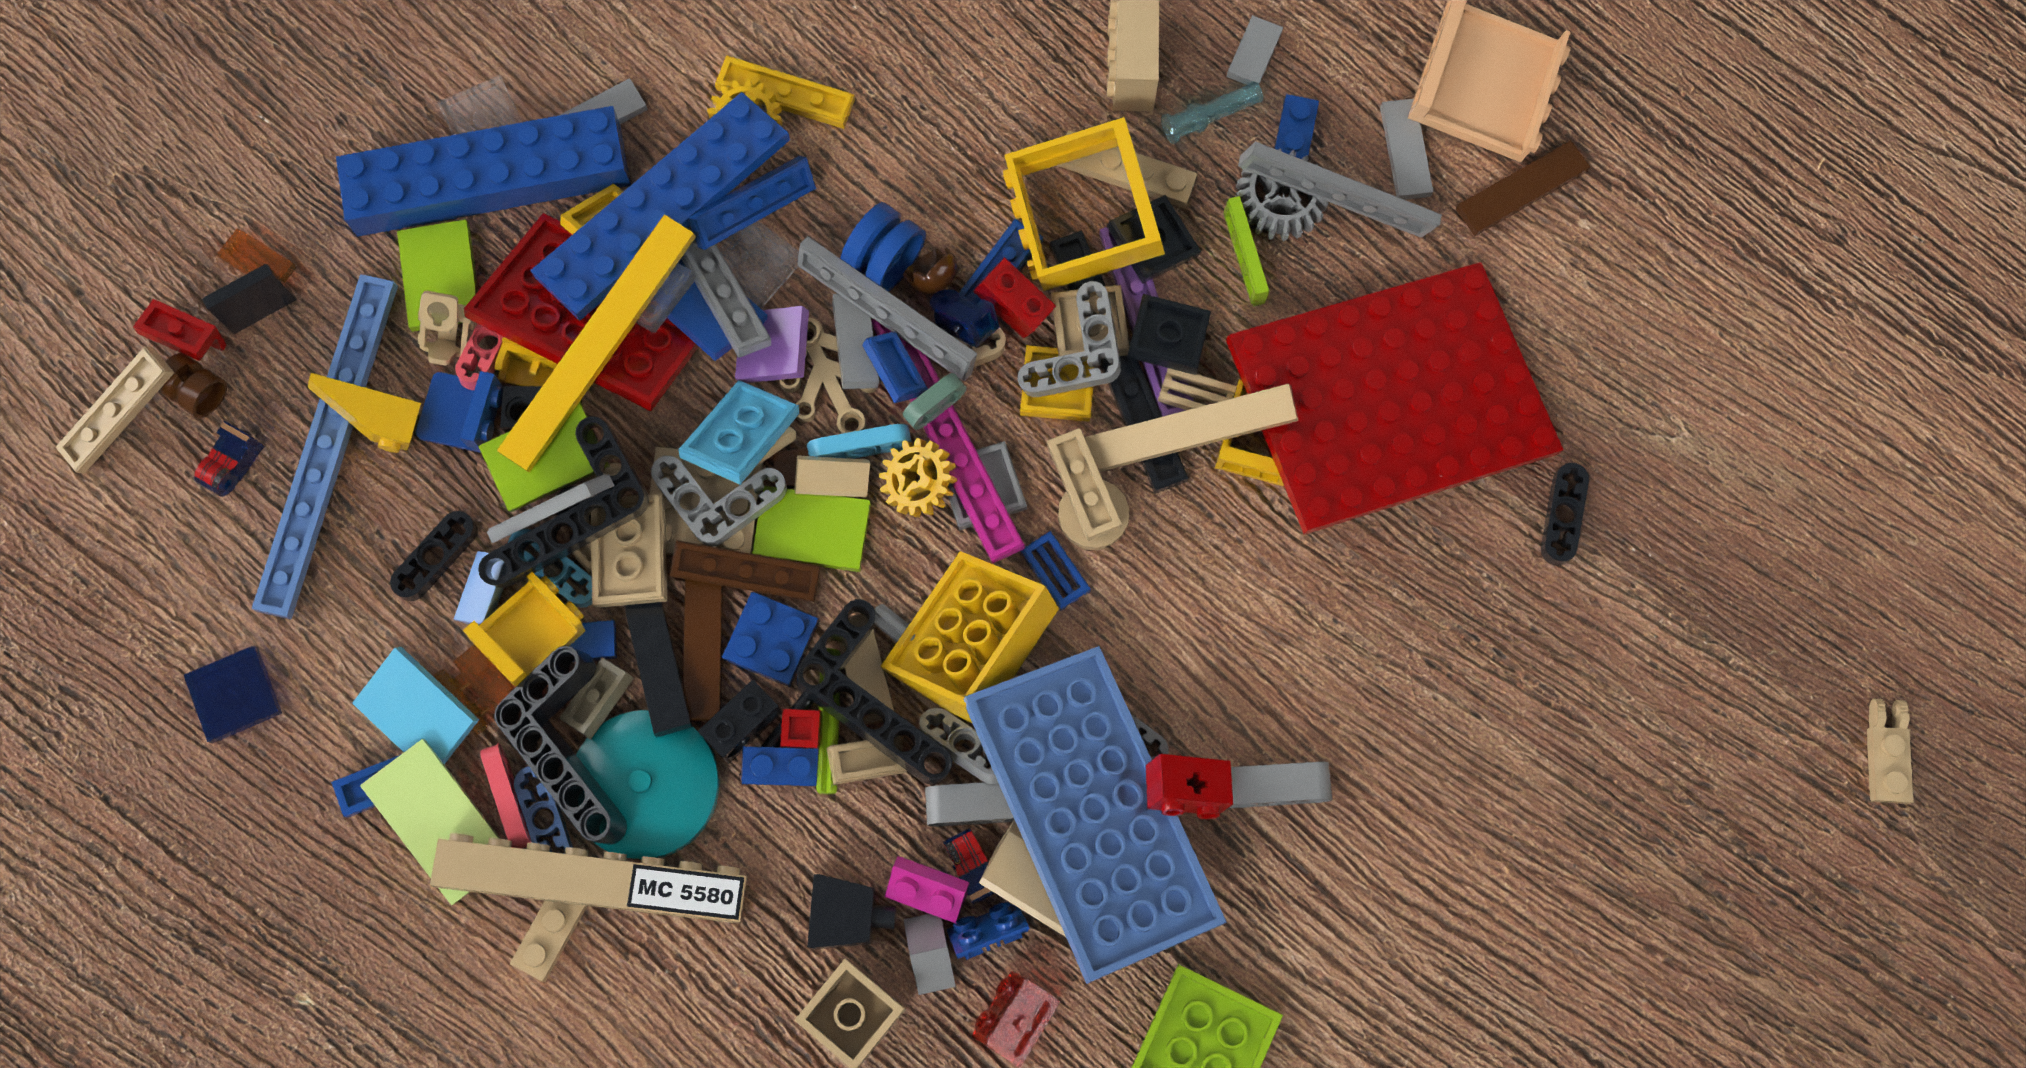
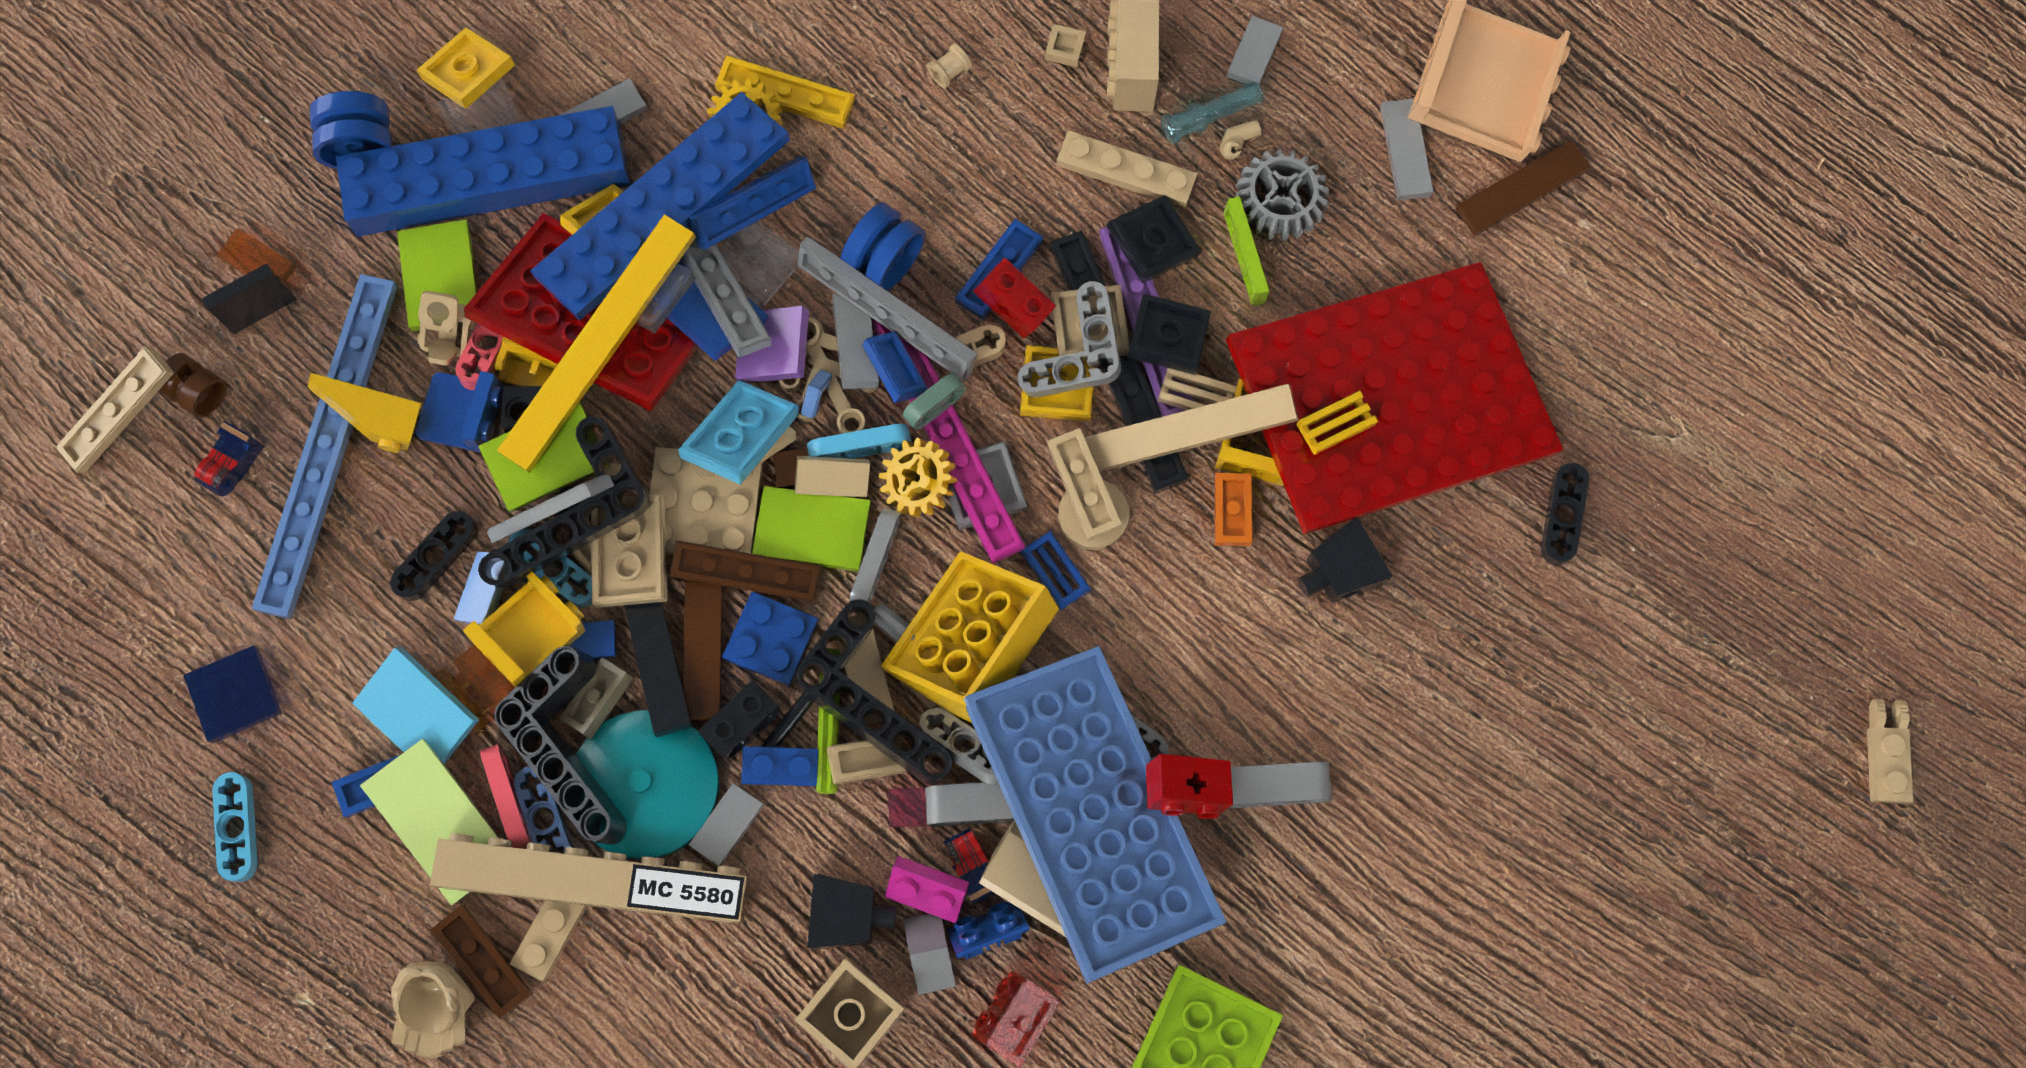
(178, 330): red panel -> none
(226, 855): none -> medium azure beam
(348, 125): none -> blue wheel
(430, 1009): none -> tan hair
(465, 67): none -> yellow plate
(481, 961): none -> reddish brown plate
(706, 510): light grey beam -> none
(726, 825): none -> light grey tile
(801, 728): red plate -> none
(813, 393): none -> medium blue tile
(876, 555): none -> light grey beam
(907, 808): none -> clear pink tile
(932, 272): reddish brown hair -> none
(949, 66): none -> tan bush
(963, 318): clear blue leg -> none
(1065, 45): none -> tan plate
(1068, 149): yellow window -> none
(1233, 509): none -> orange plate
(1235, 136): none -> tan arm
(1296, 125): blue plate -> none
(1339, 190): light grey tile -> none
(1345, 565): none -> black torso
(1361, 410): none -> yellow tile

